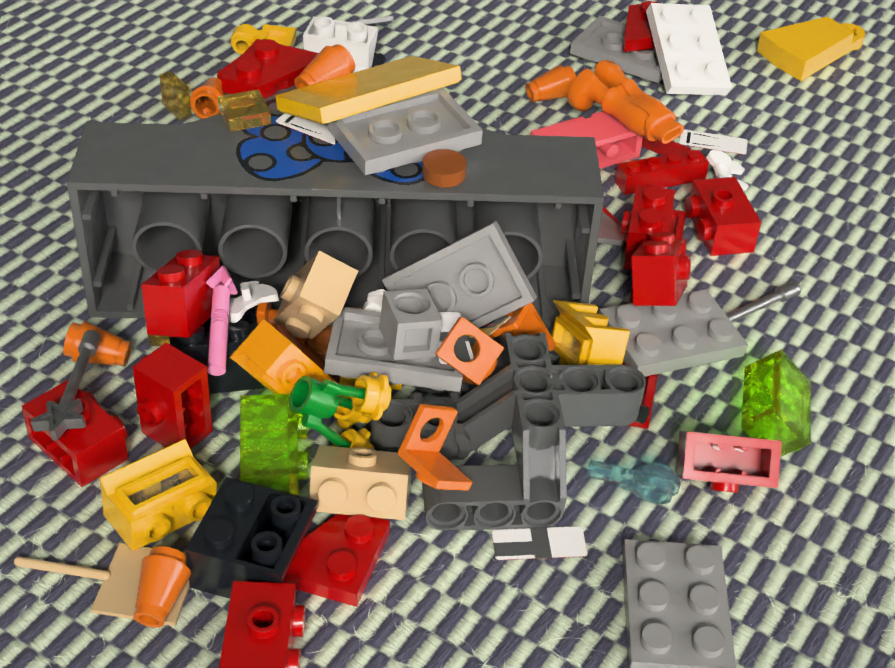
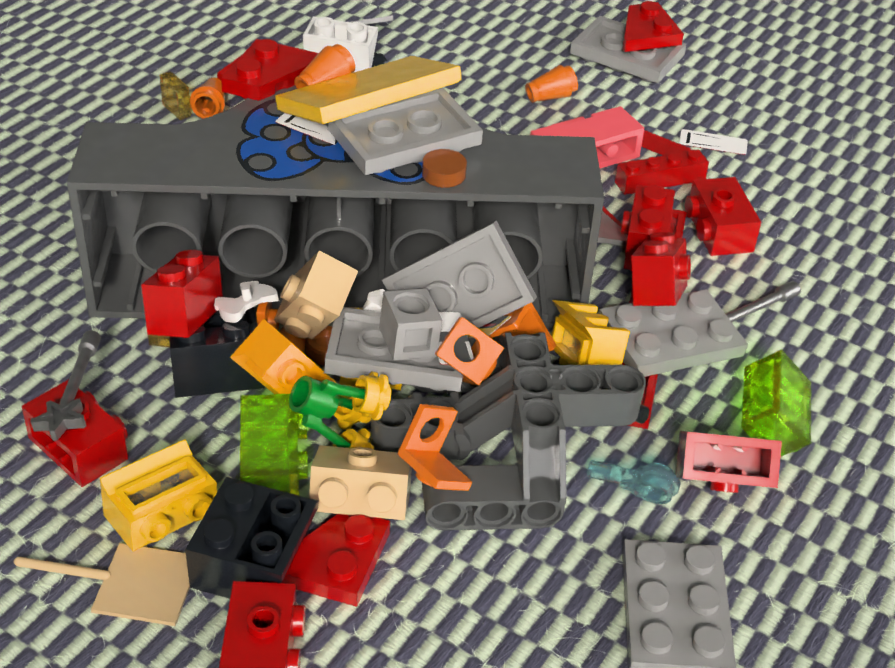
(111, 349): orange cone -> none
(160, 584): orange cone -> none
(173, 397): red brick -> none
(222, 289): bright pink piece -> none
(244, 110): clear yellow tile -> none
(246, 34): yellow plate -> none
(305, 350): red sticker -> none
(539, 543): white sticker -> none
(624, 101): orange piece -> none
(688, 49): white plate -> none
(724, 166): white piece -> none
(809, 45): yellow piece -> none

